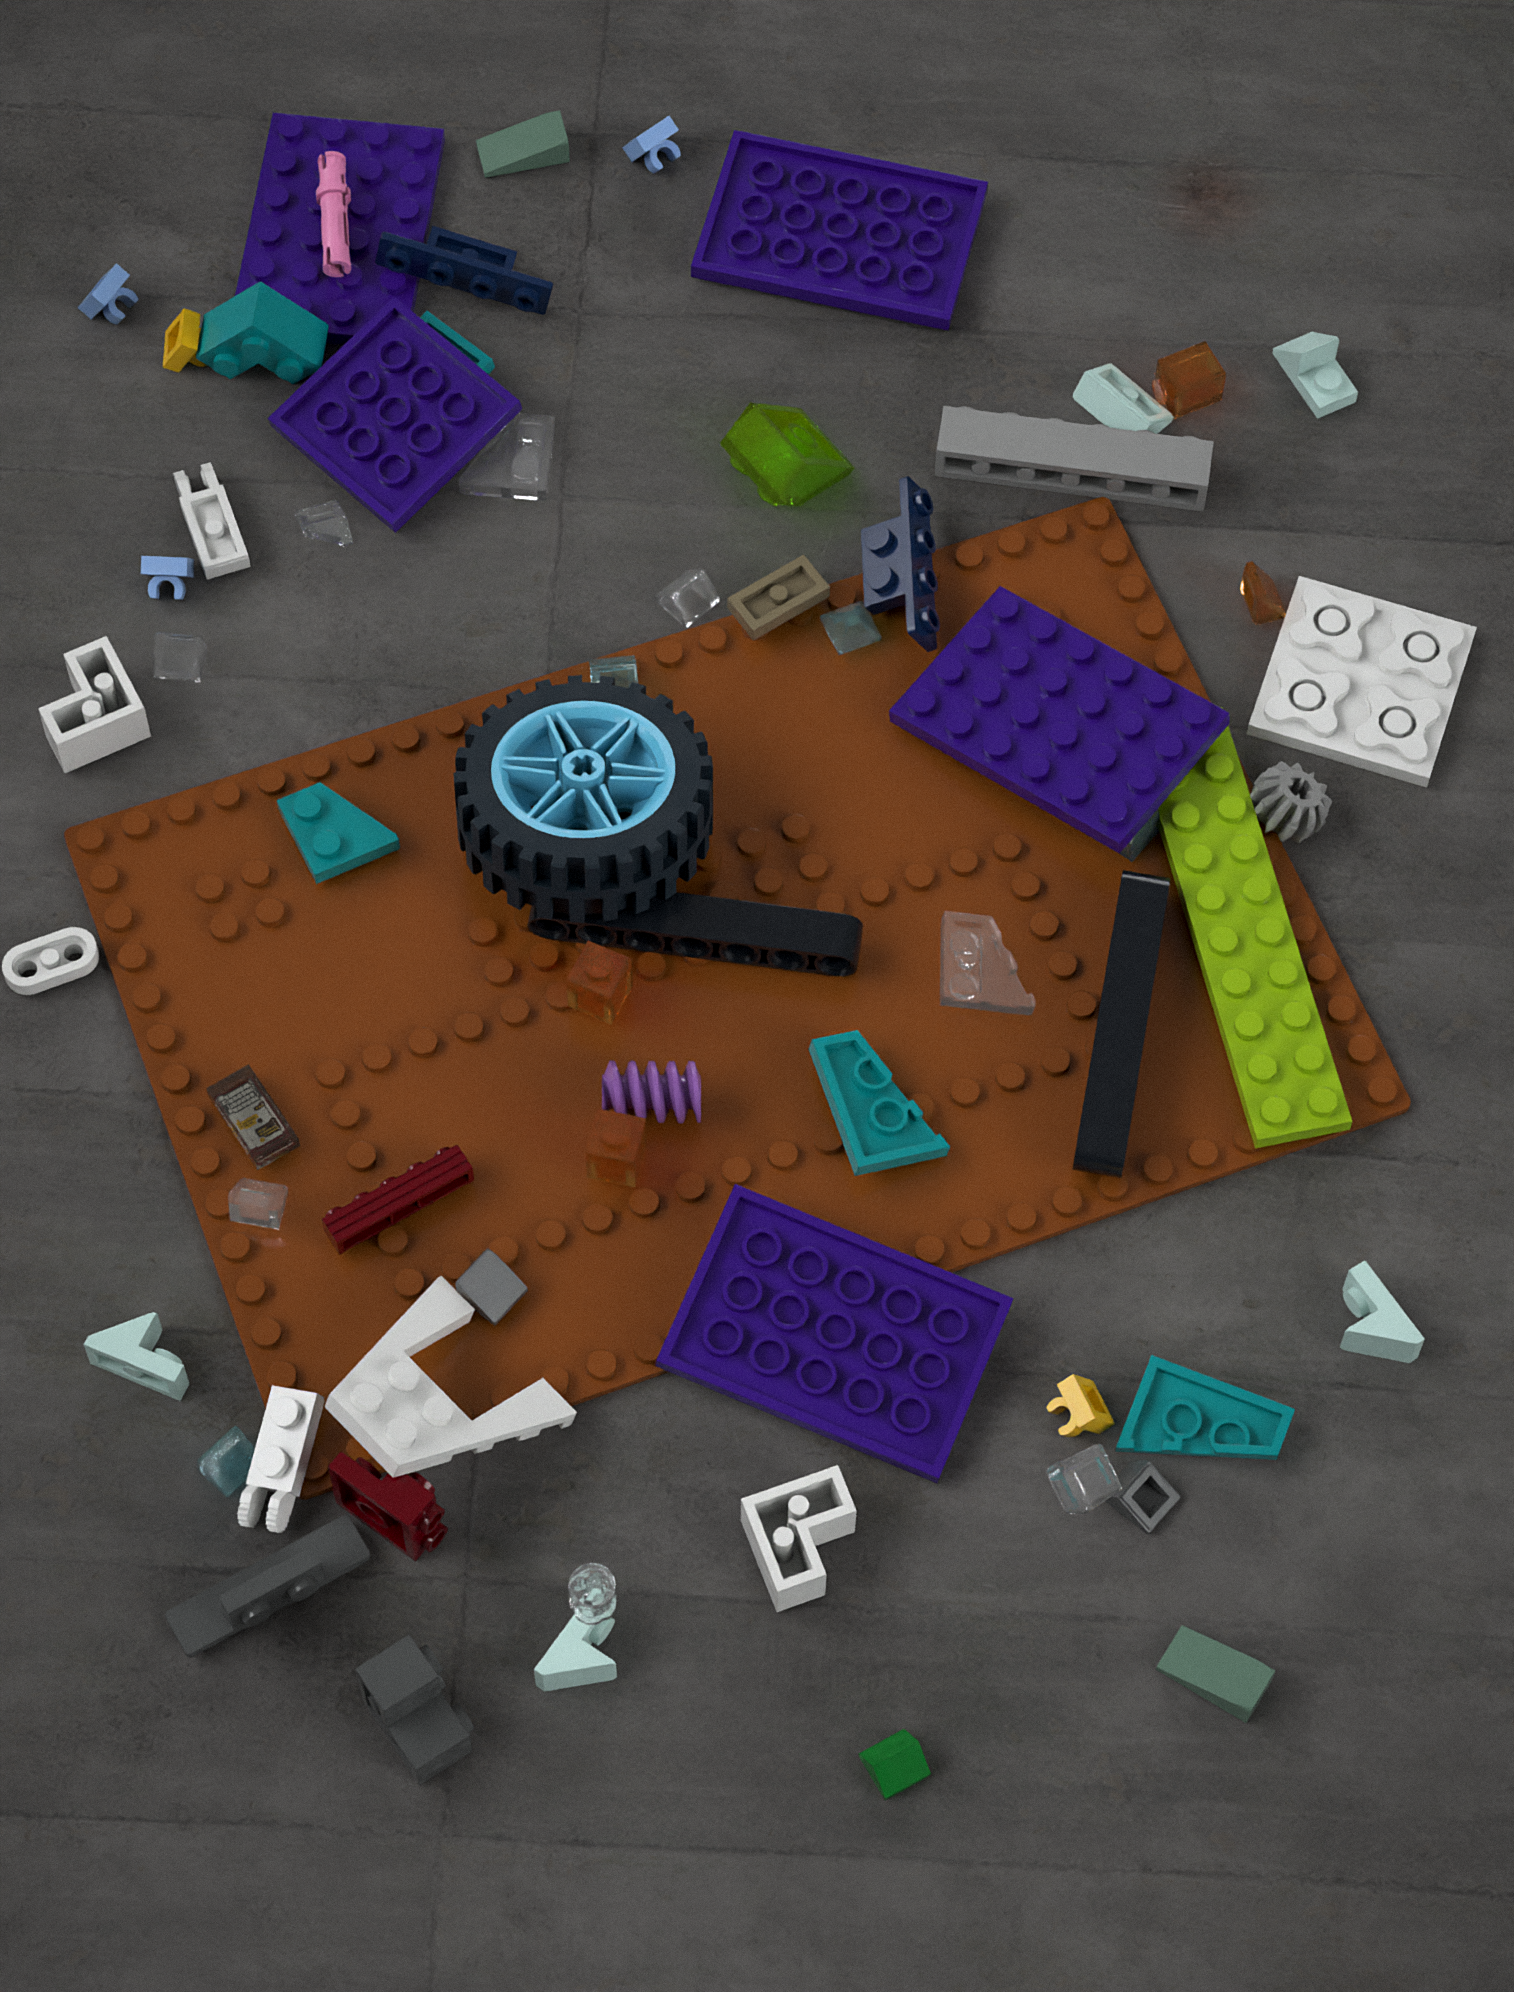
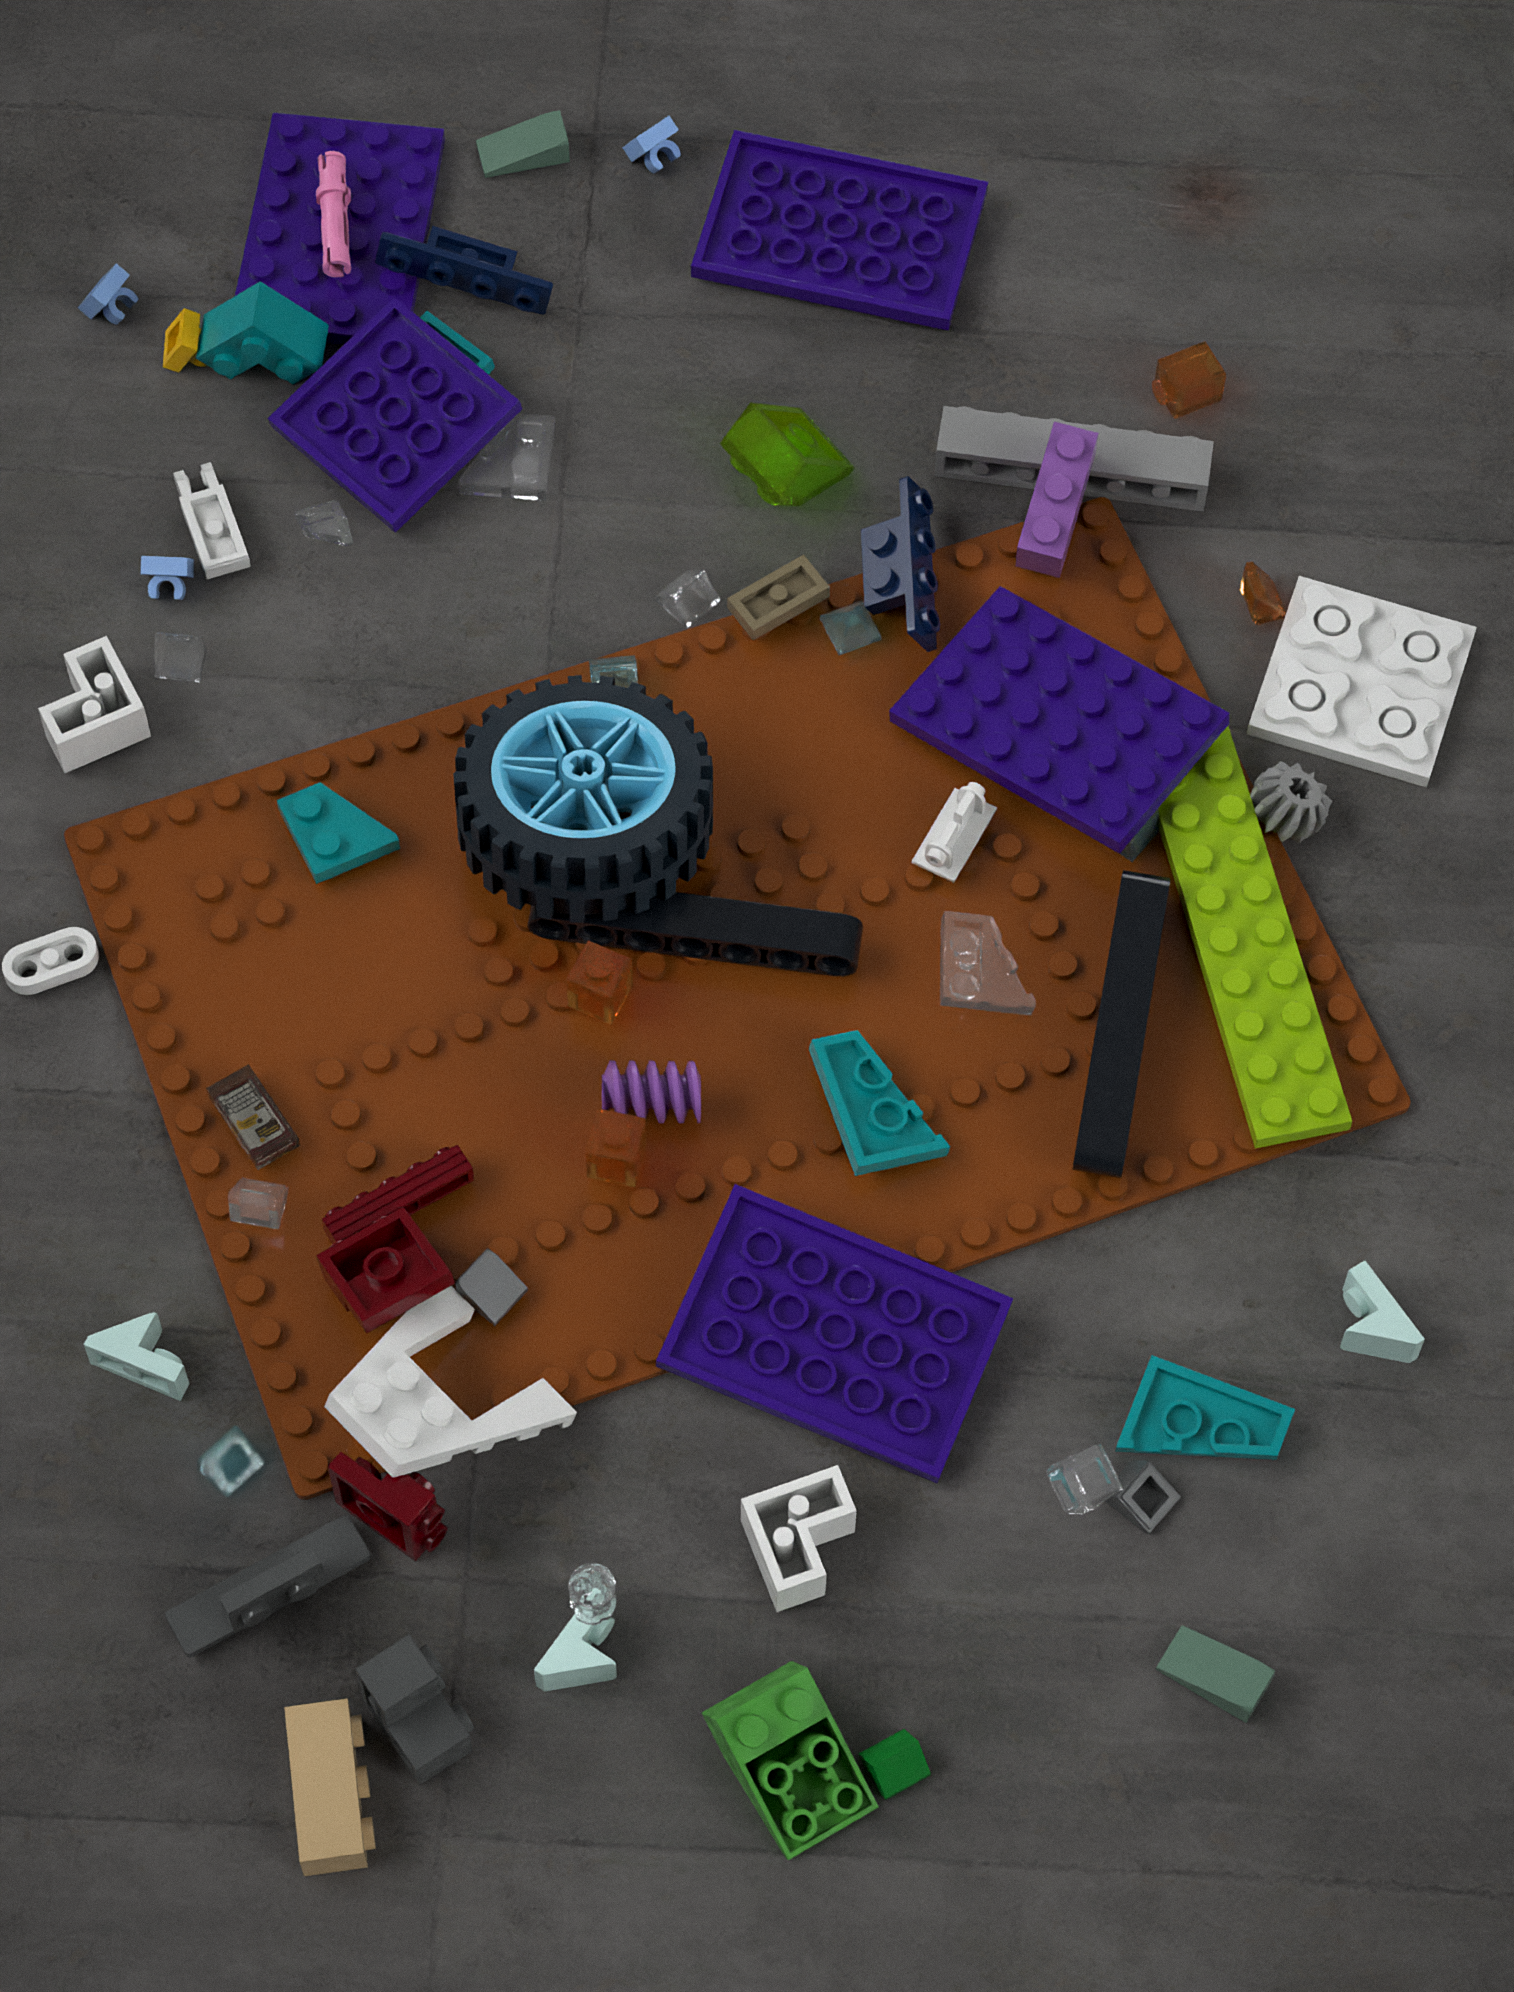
(280, 1456): white hinge -> none
(328, 1787): none -> tan brick
(384, 1270): none -> dark red plate
(790, 1758): none -> bright green slope
(955, 832): none -> white hinge
(1056, 499): none -> medium lavender brick
(1085, 1406): yellow tile -> none
(1119, 401): light aqua slope -> none
(1316, 373): light aqua slope -> none

